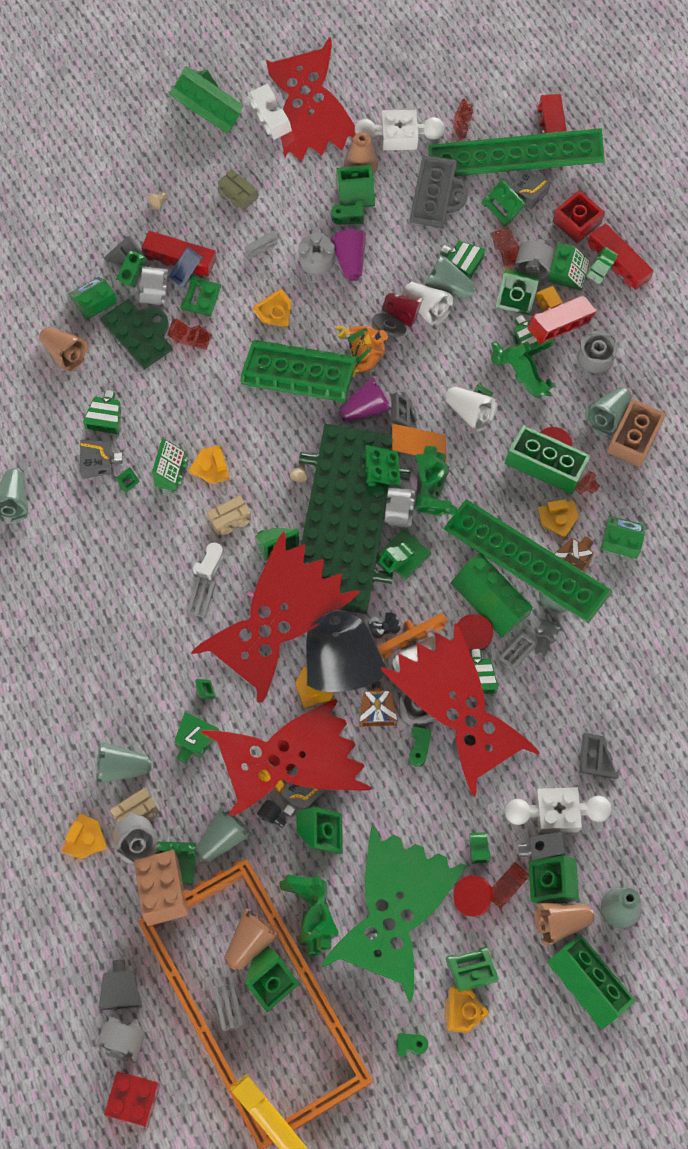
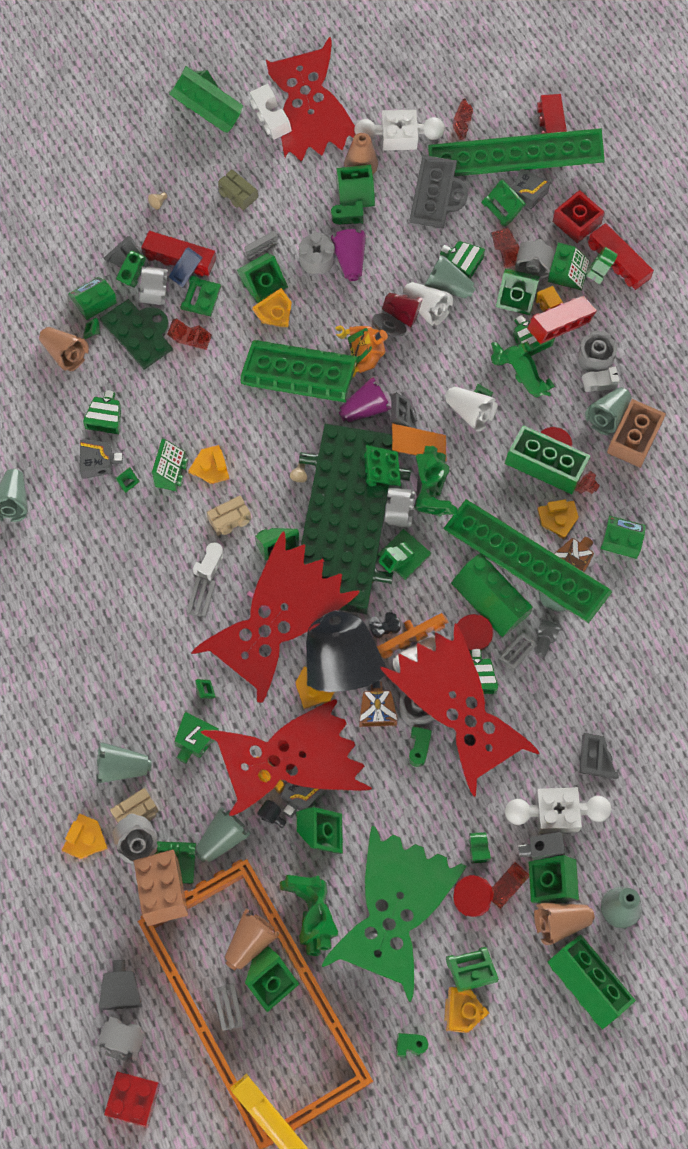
(94, 326): none -> green slope
(262, 277): none -> green slope
(601, 380): none -> white leg

